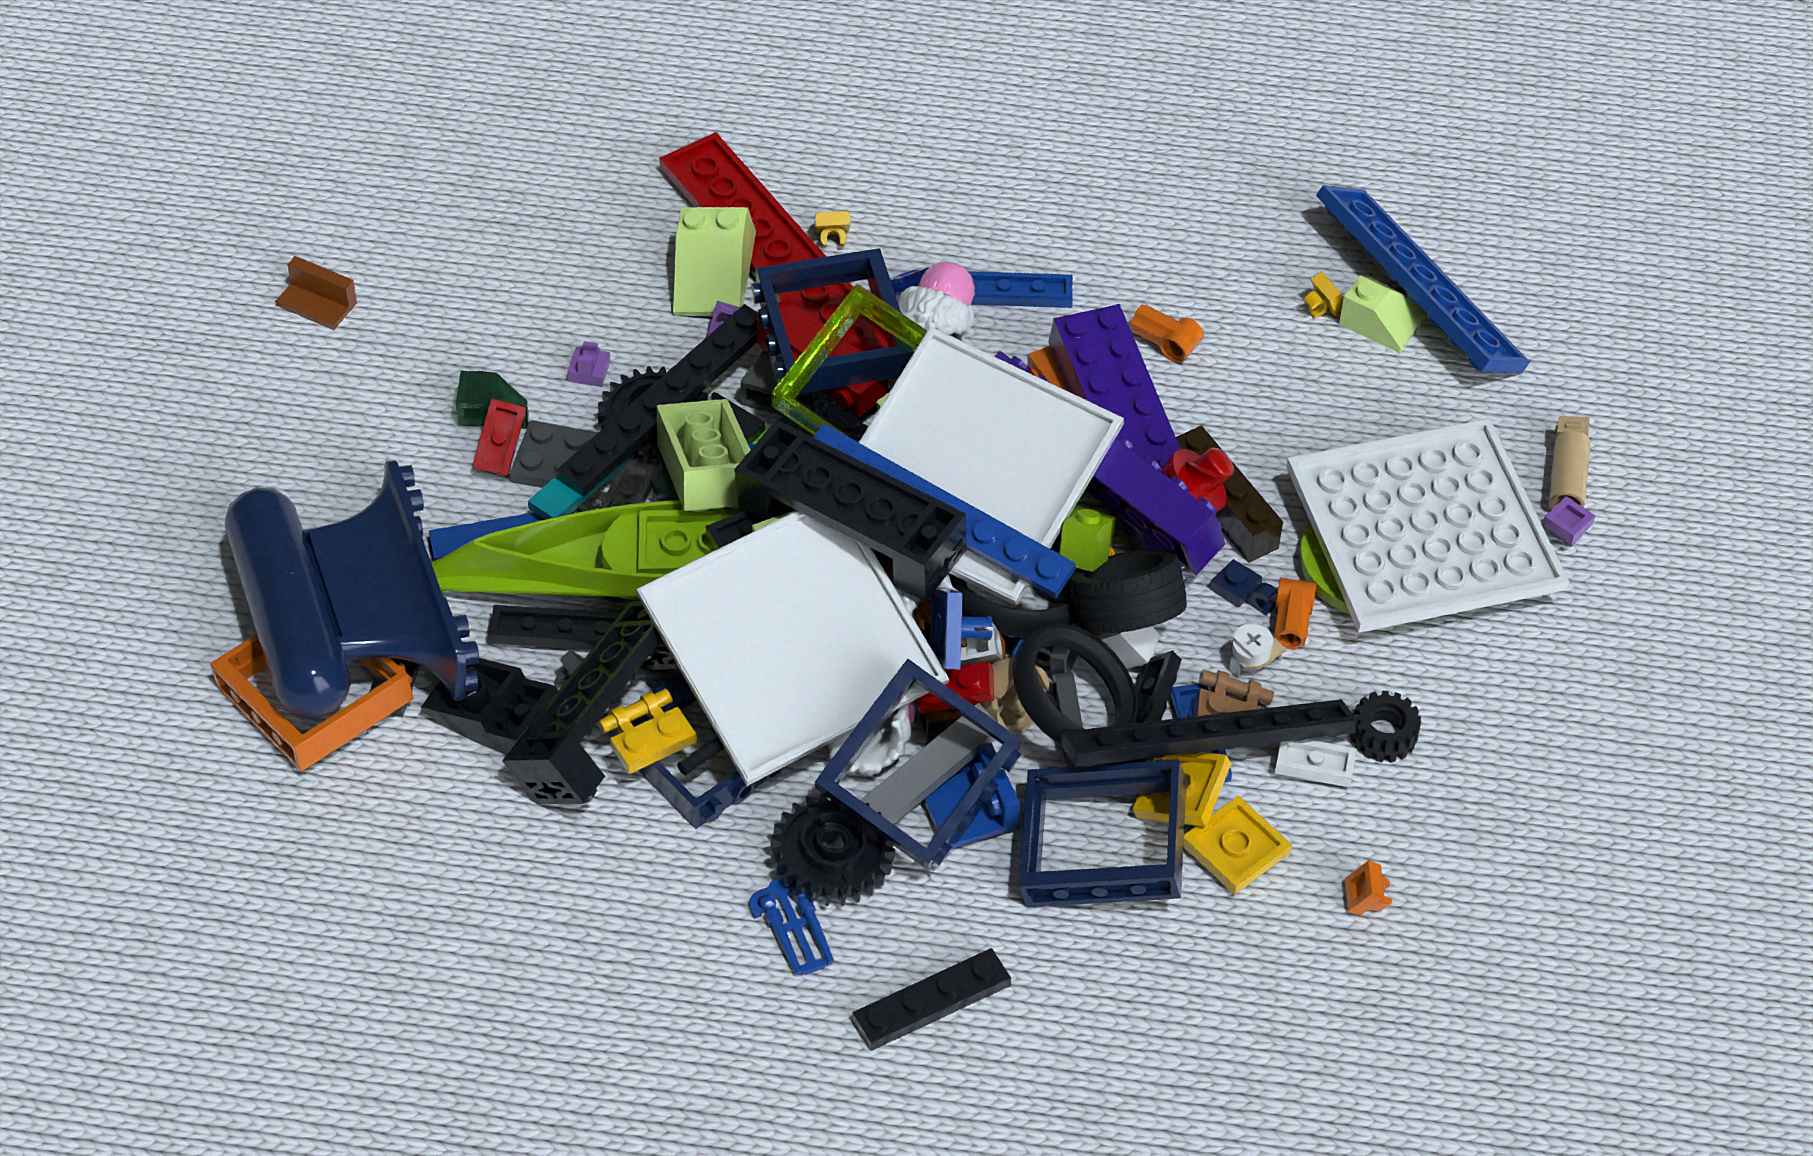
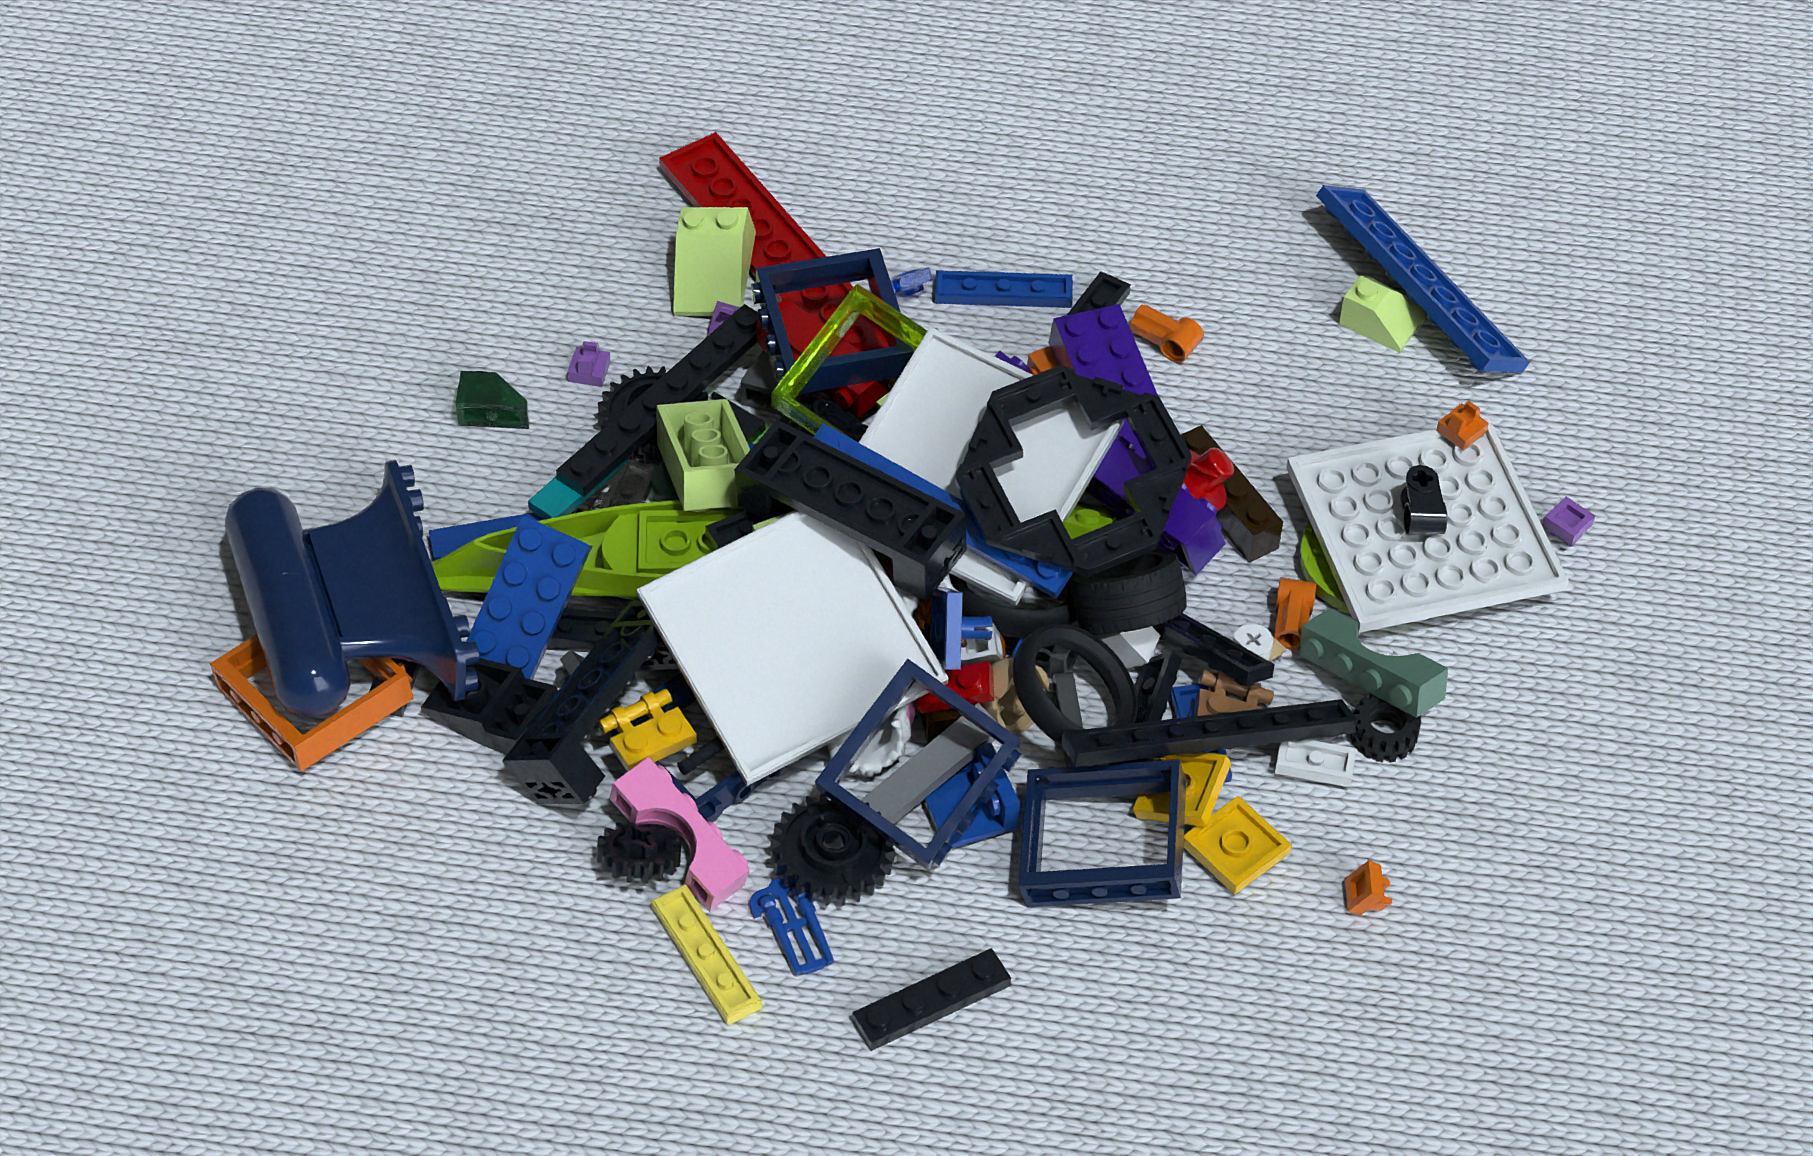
(317, 293): dark orange panel -> none
(499, 438): red plate -> none
(528, 596): none -> blue plate
(544, 451): dark grey plate -> none
(638, 851): none -> black gear
(650, 797): none -> bright pink arch
(706, 954): none -> light yellow tile
(832, 223): yellow tile -> none
(941, 300): white hair -> none
(1045, 536): none -> black plate
(1101, 293): none -> black plate
(1215, 650): none -> black plate
(1242, 584): dark blue plate -> none
(1324, 297): yellow tile -> none
(1405, 681): none -> sand green arch
(1423, 502): none -> black piece
(1463, 425): none -> orange tile
(1570, 460): tan piece -> none

